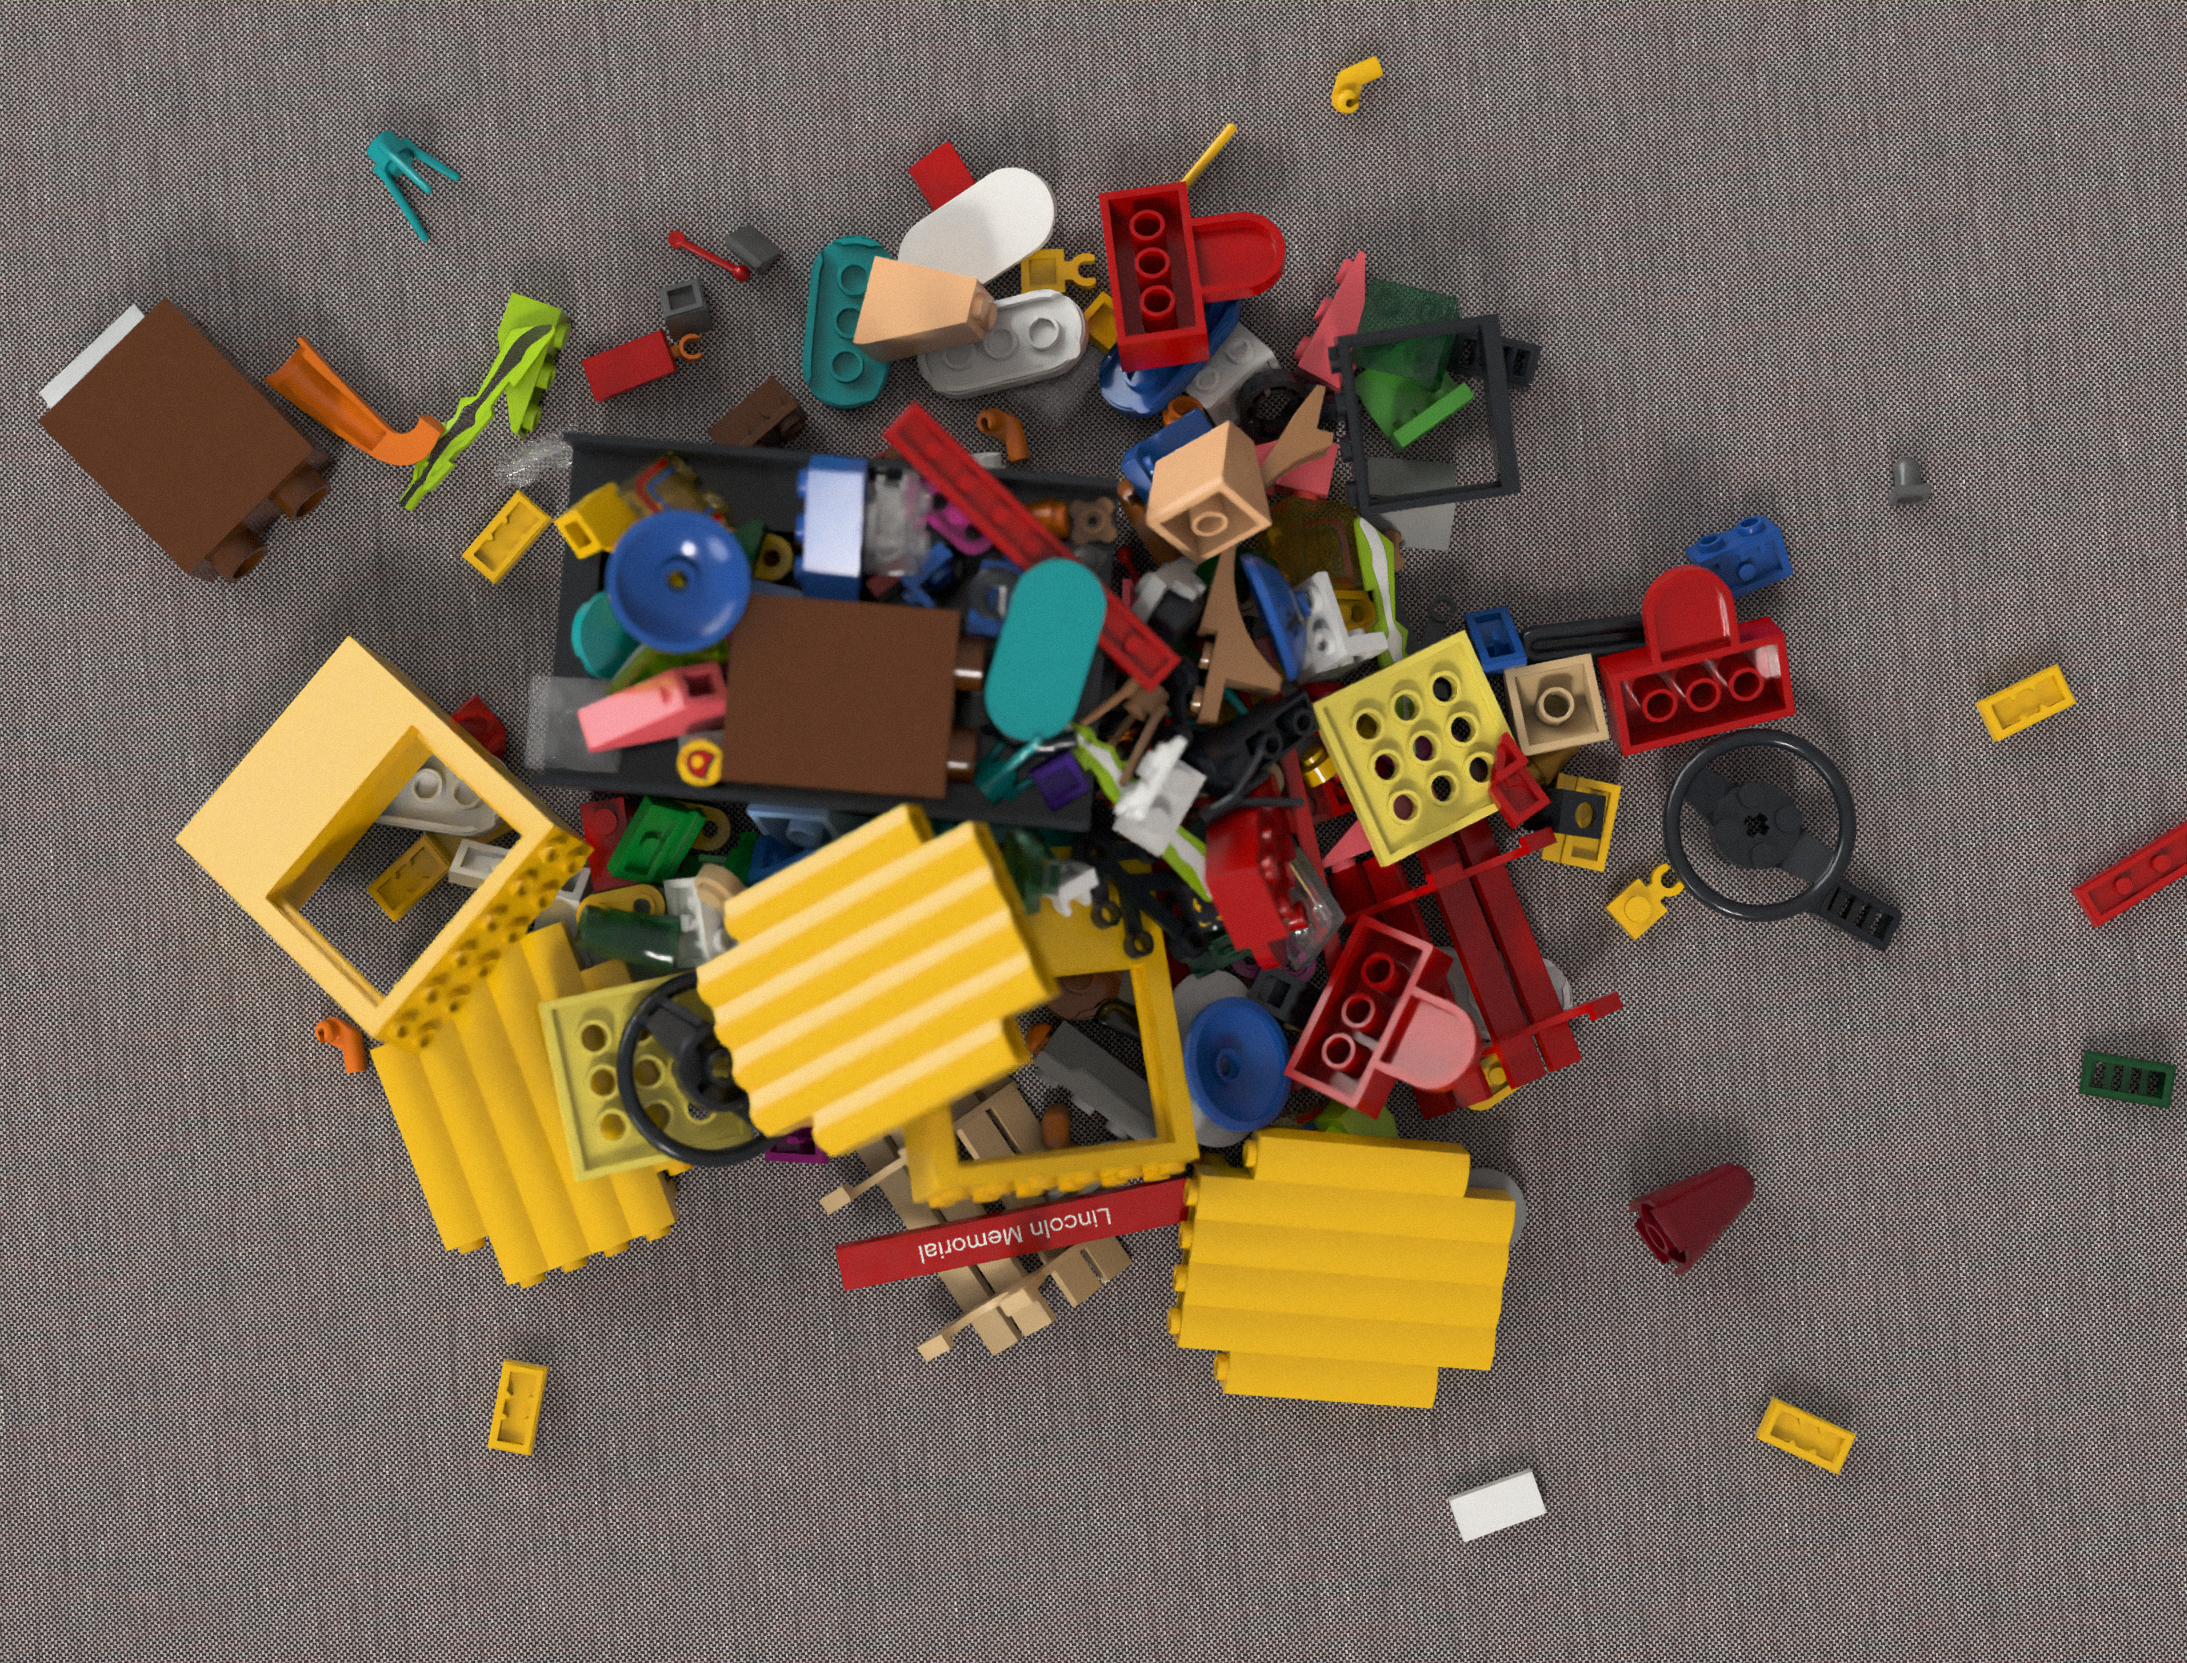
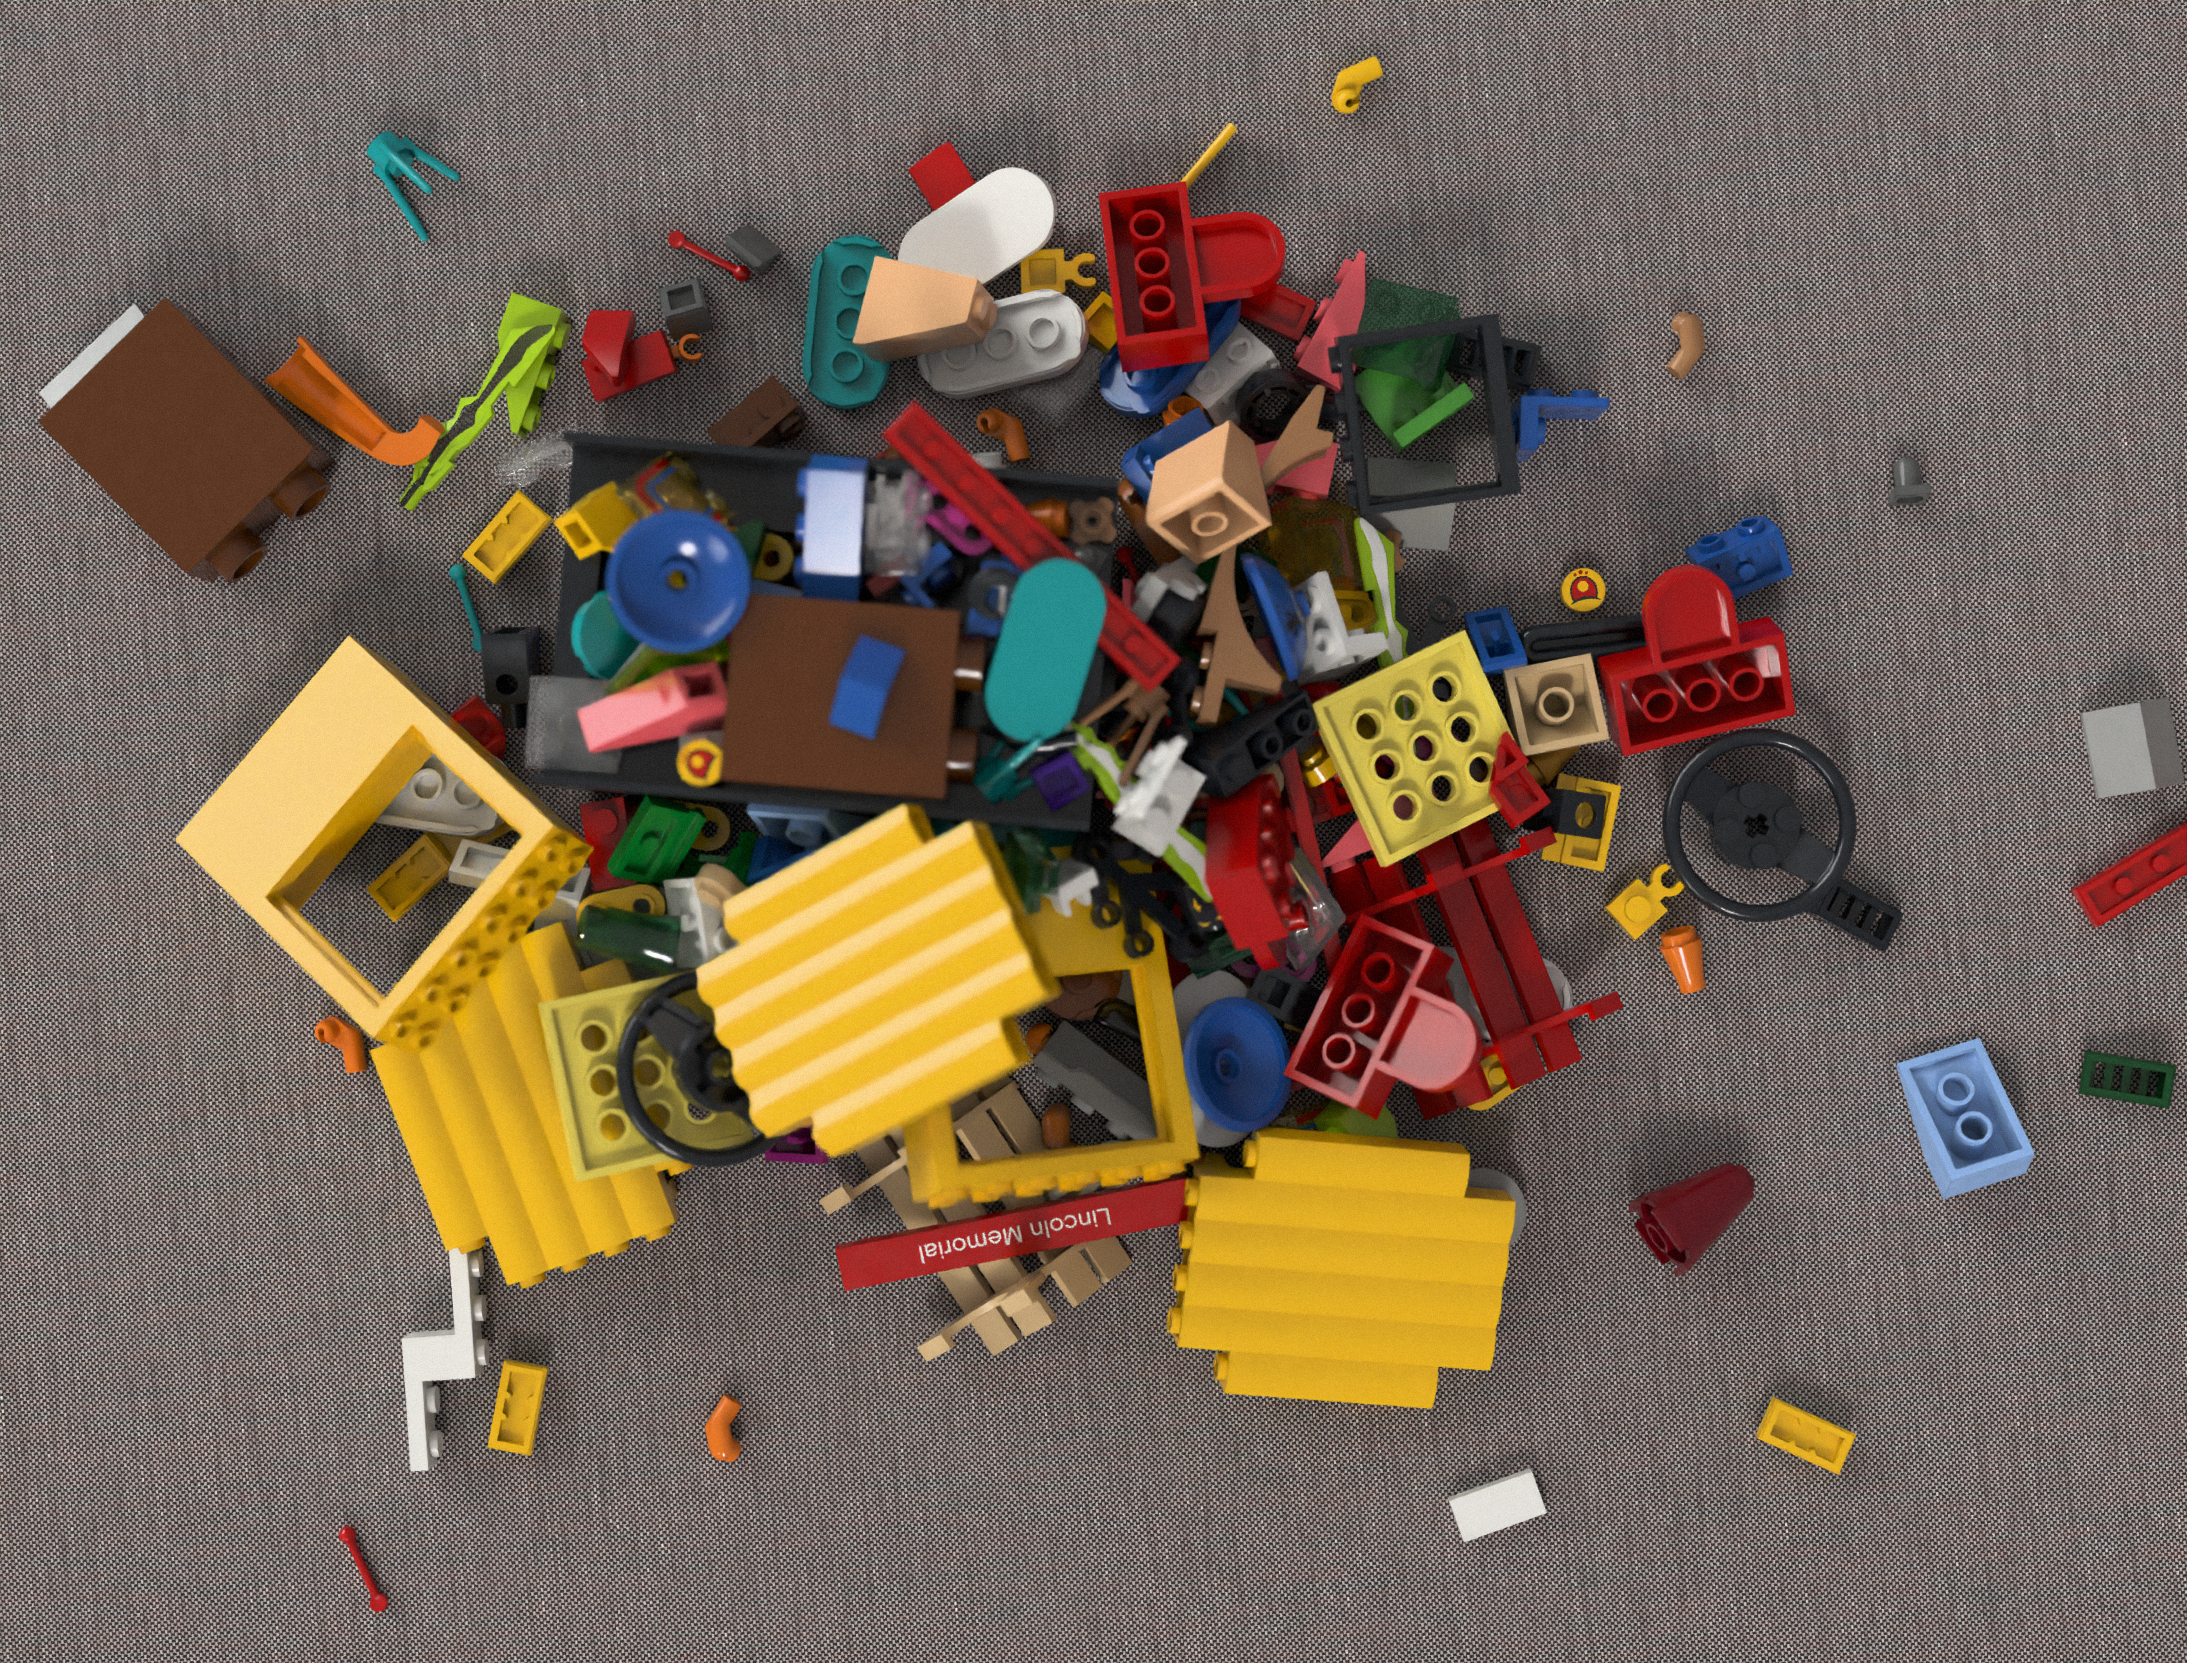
(379, 1600): none -> red hinge
(444, 1356): none -> white bracket
(458, 573): none -> teal hinge
(513, 653): none -> black torso
(606, 342): none -> red slope
(718, 1431): none -> orange arm
(866, 686): none -> blue slope
(1243, 787): black plant -> none
(1279, 311): none -> red tile
(1540, 404): none -> blue bracket
(1582, 590): none -> yellow tile
(1684, 957): none -> orange cone
(1692, 343): none -> medium nougat arm
(1964, 1119): none -> light blue slope
(2025, 702): yellow plate -> none
(2132, 748): none -> light grey slope

